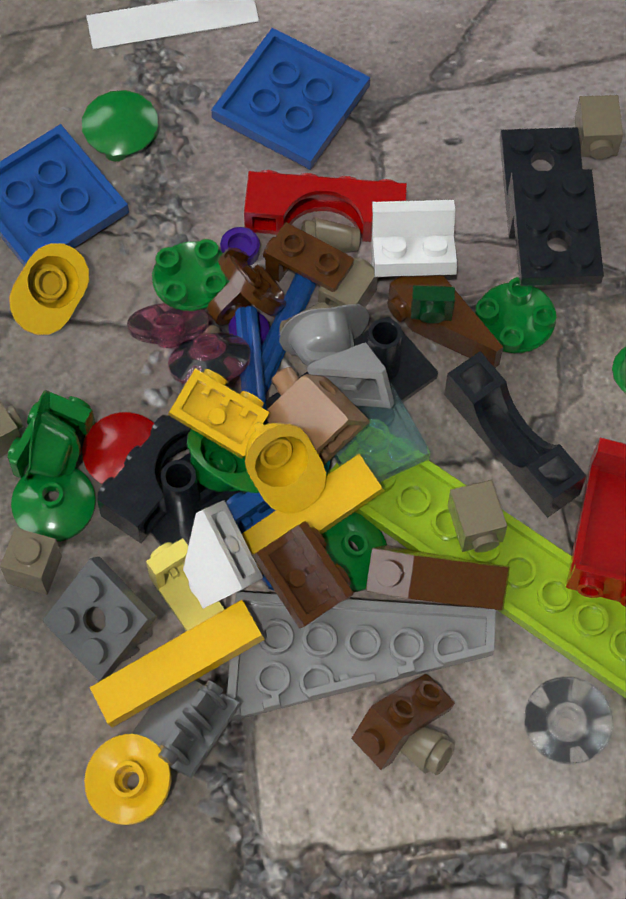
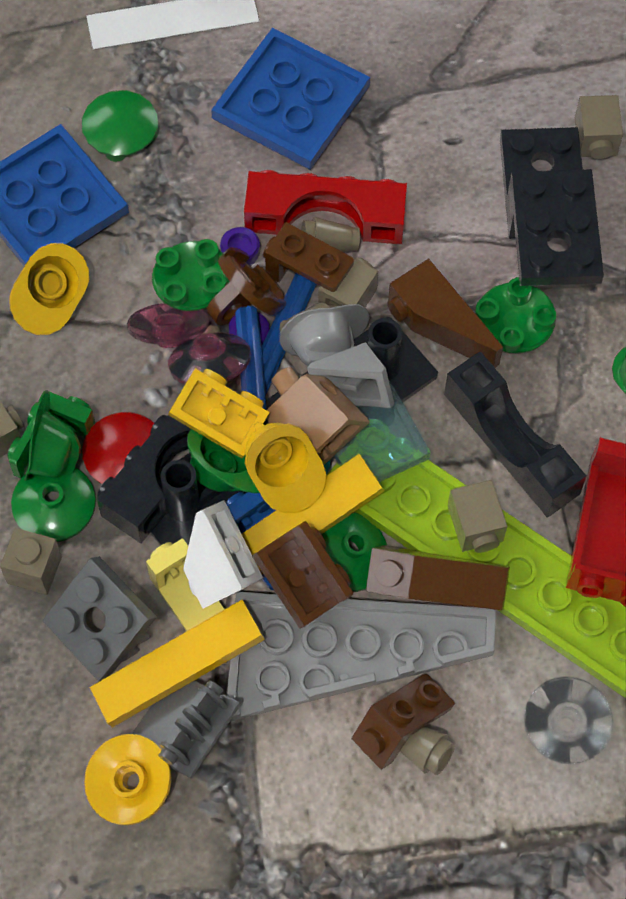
(413, 238): white bracket -> none
(432, 303): dark green plate -> none

